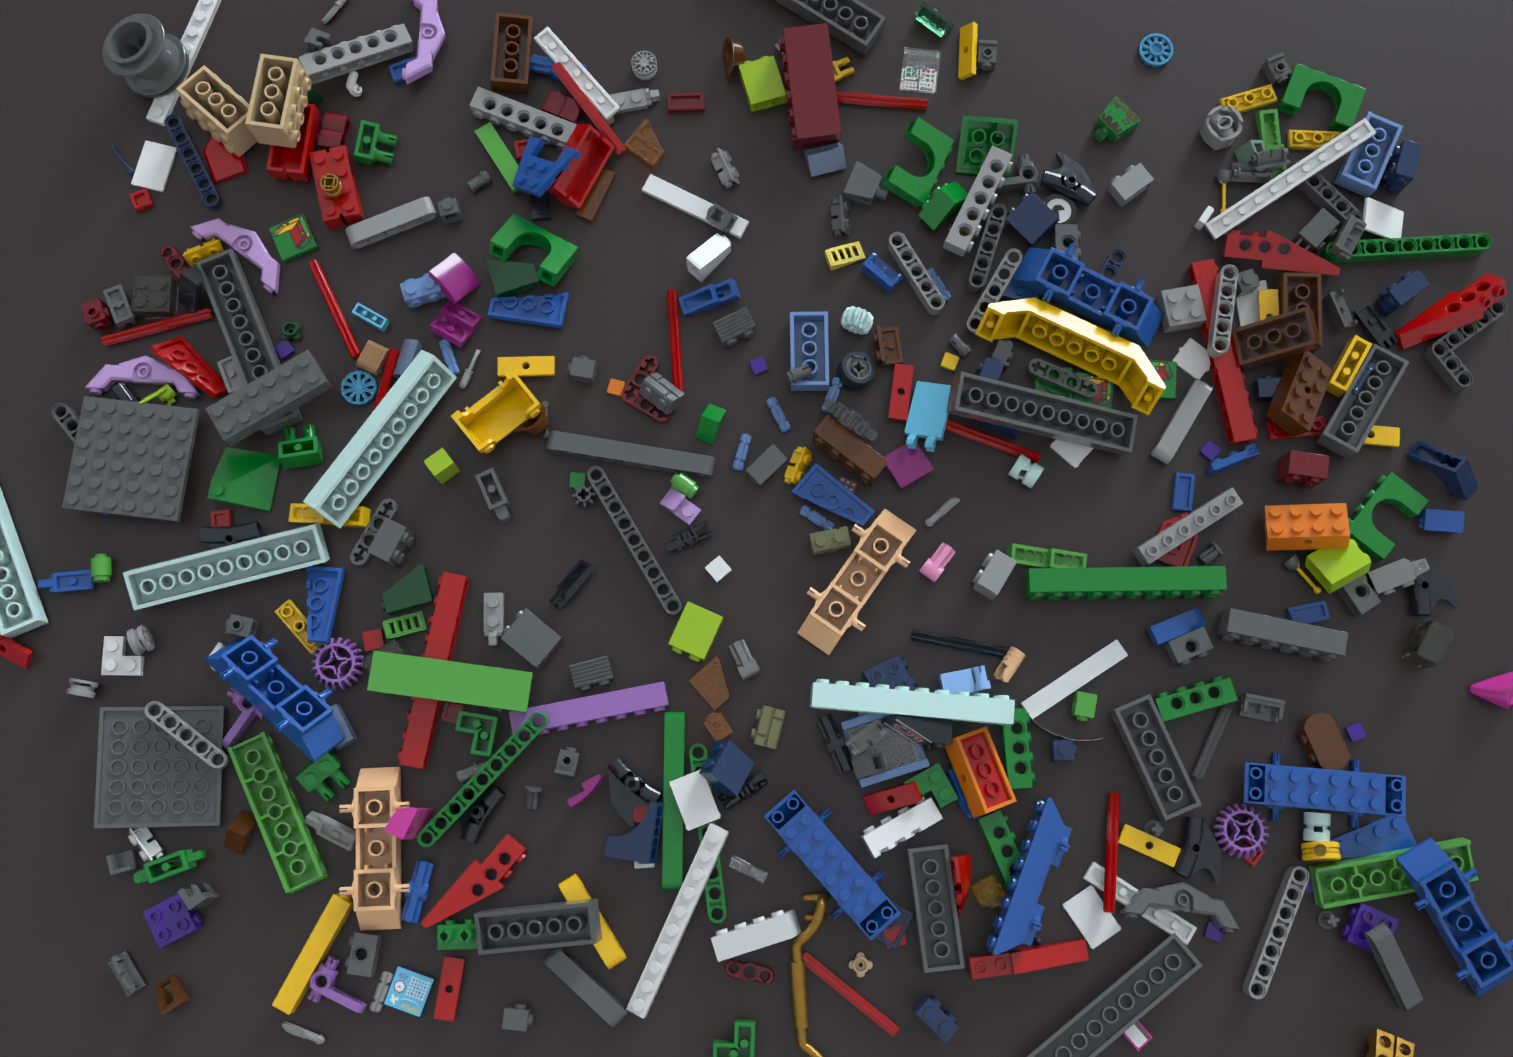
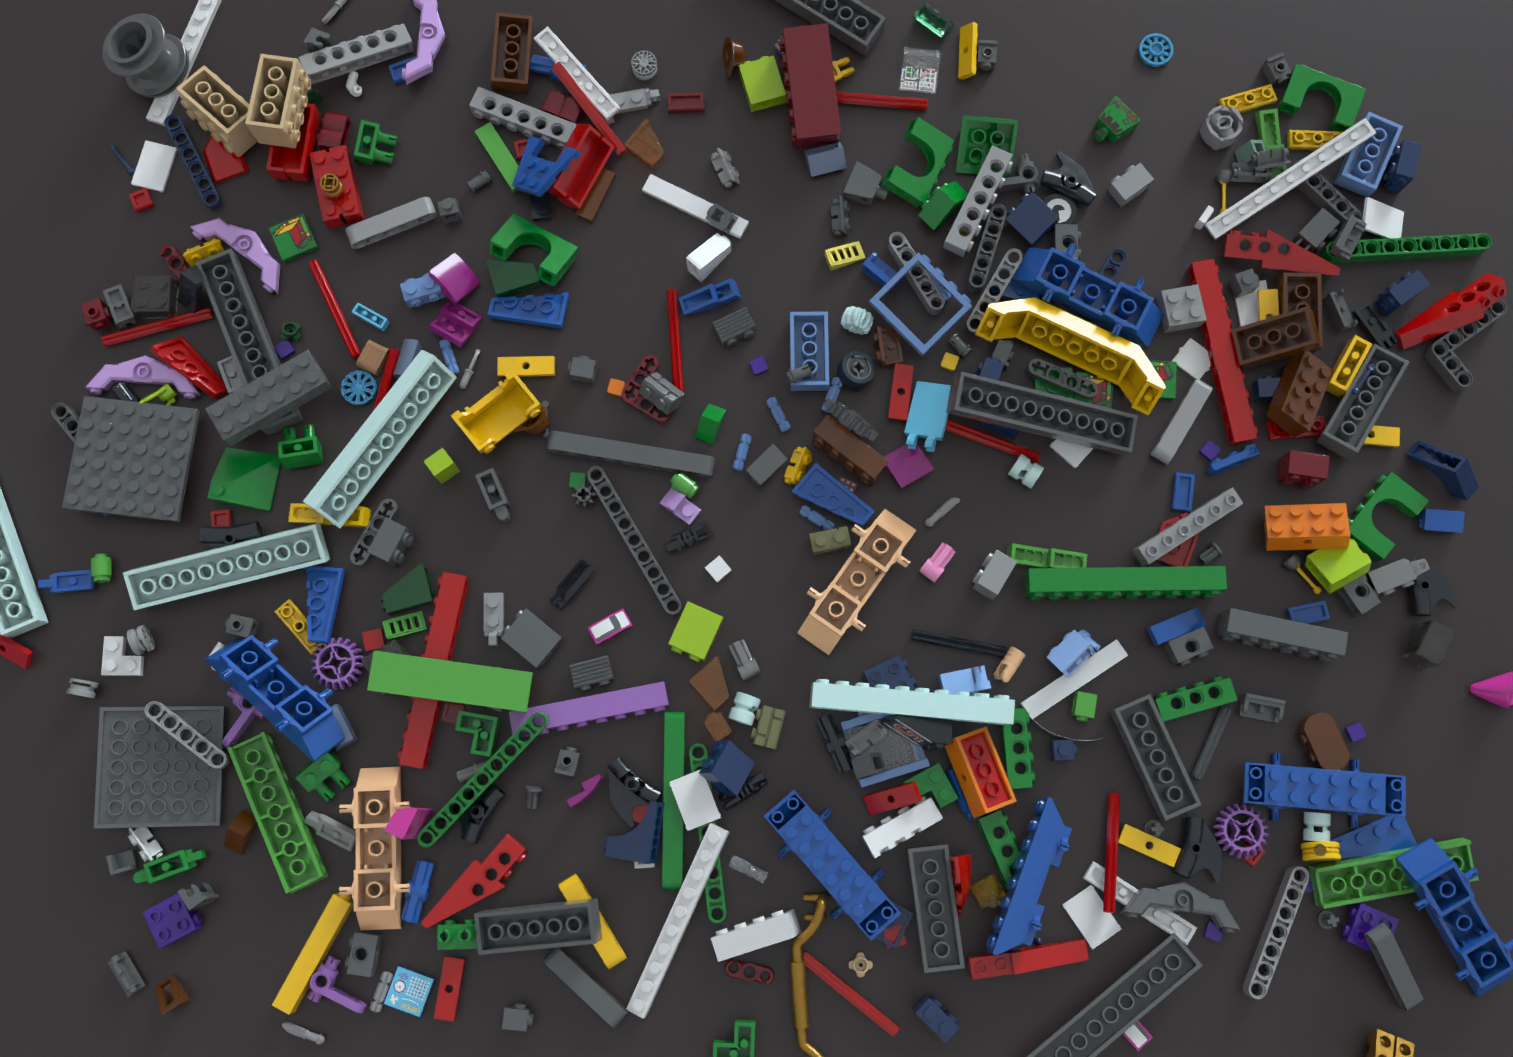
(609, 626): none -> slope
(744, 708): none -> light aqua wheel
(949, 286): none -> medium blue window
(1072, 651): none -> light blue hinge
(1226, 303): light grey beam -> none

